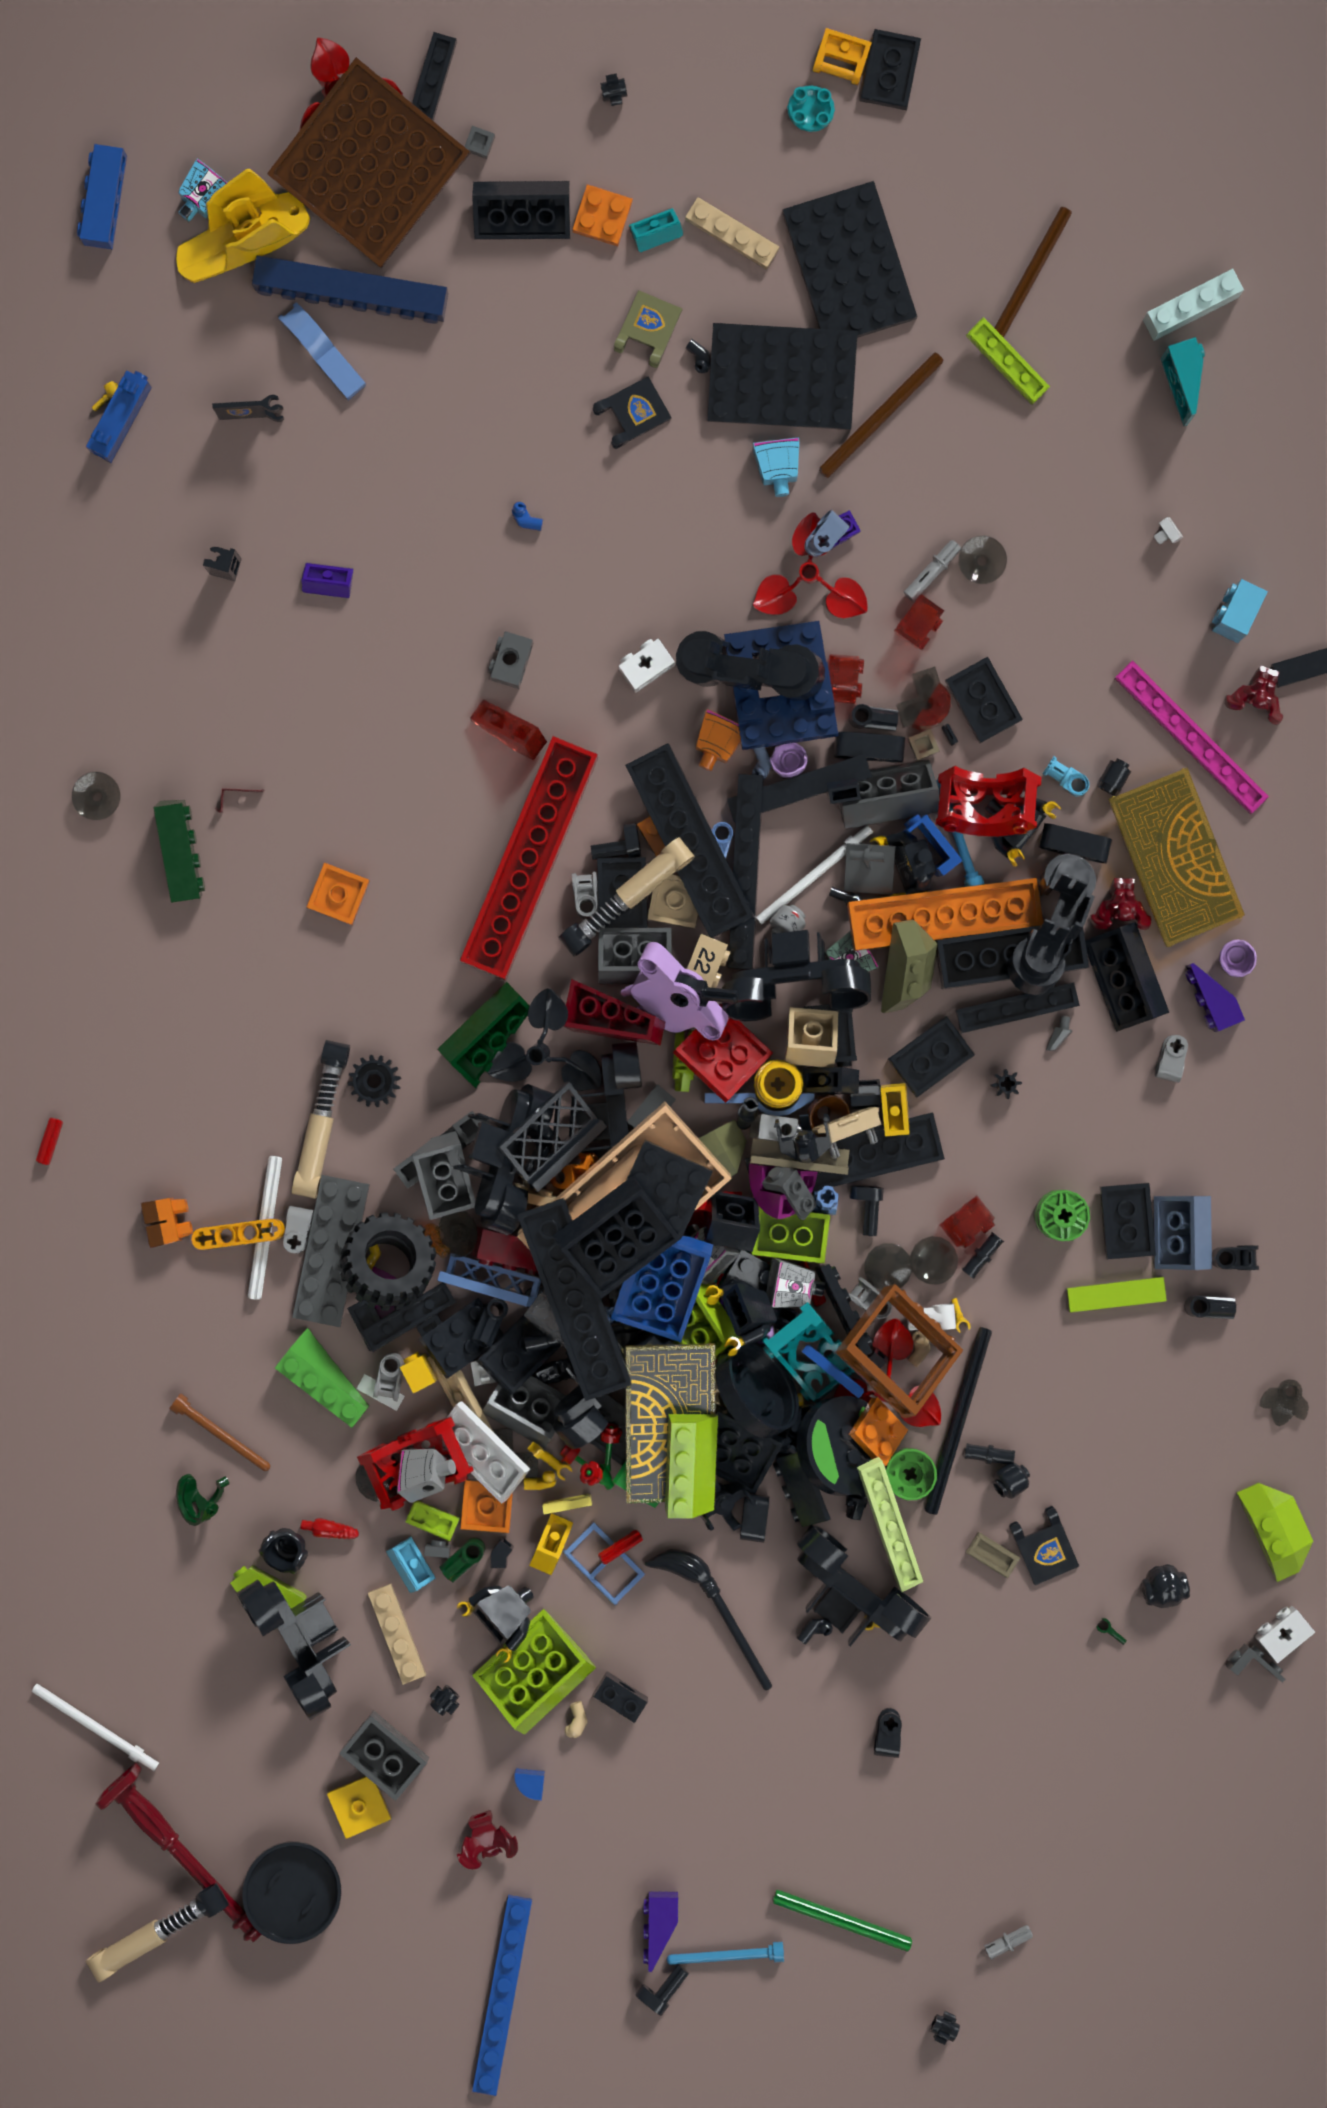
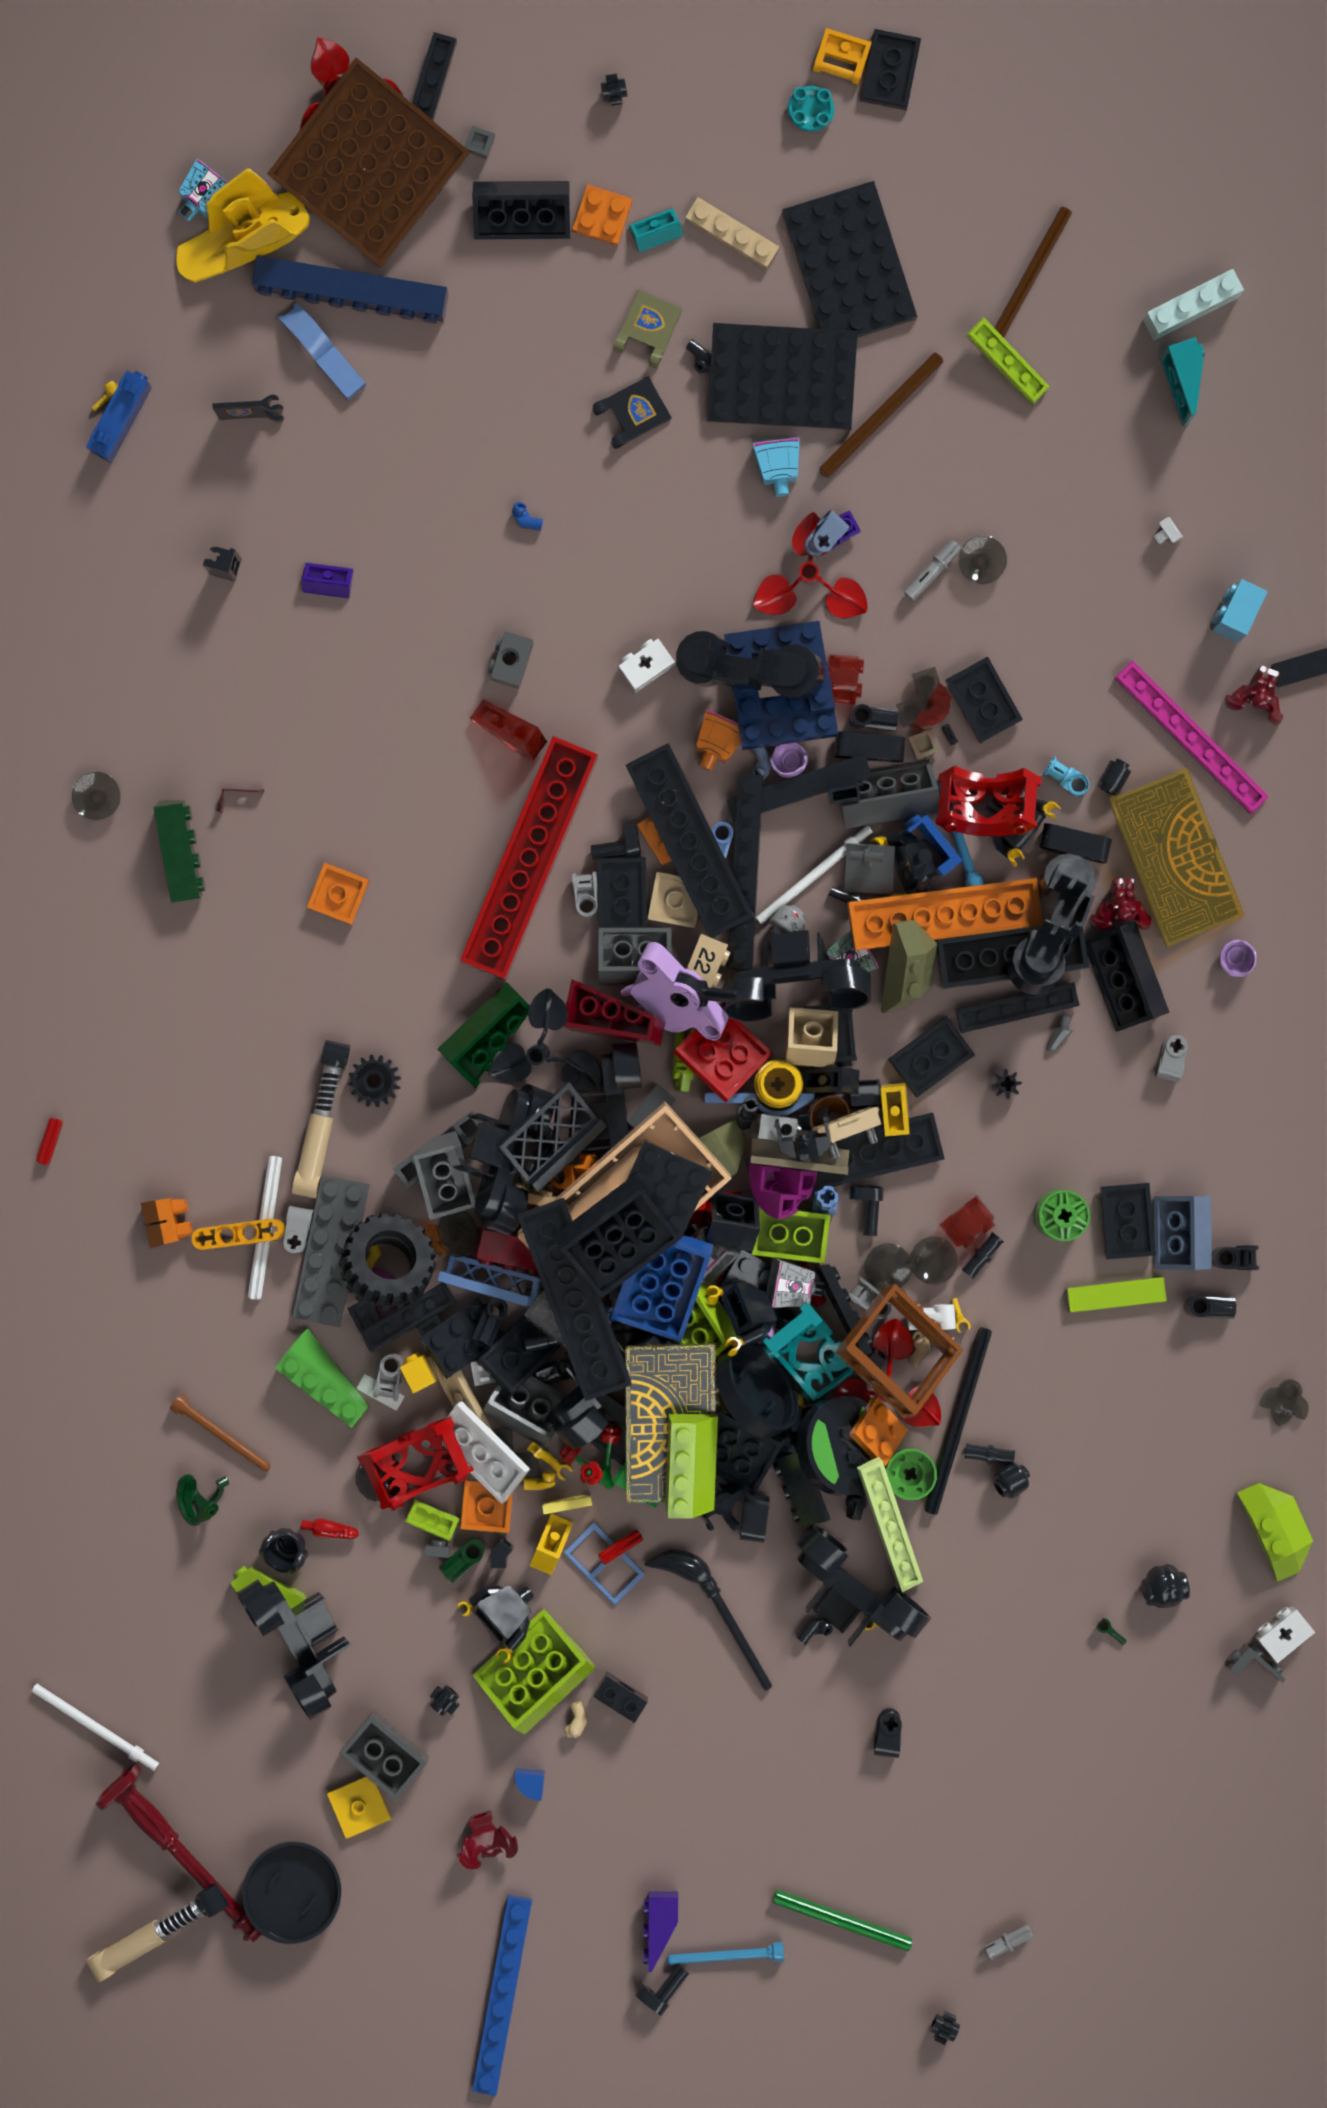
(102, 197): blue brick -> none
(397, 1633): tan plate -> none
(410, 1565): medium azure slope -> none
(423, 1473): light grey torso -> none
(670, 860): piece -> none
(793, 1187): dark grey bracket -> none
(832, 1370): blue tile -> none
(919, 621): clear red cylinder -> none
(992, 1554): dark tan tile -> none
(1047, 1550): black flag -> none
(1218, 1003): dark purple slope -> none

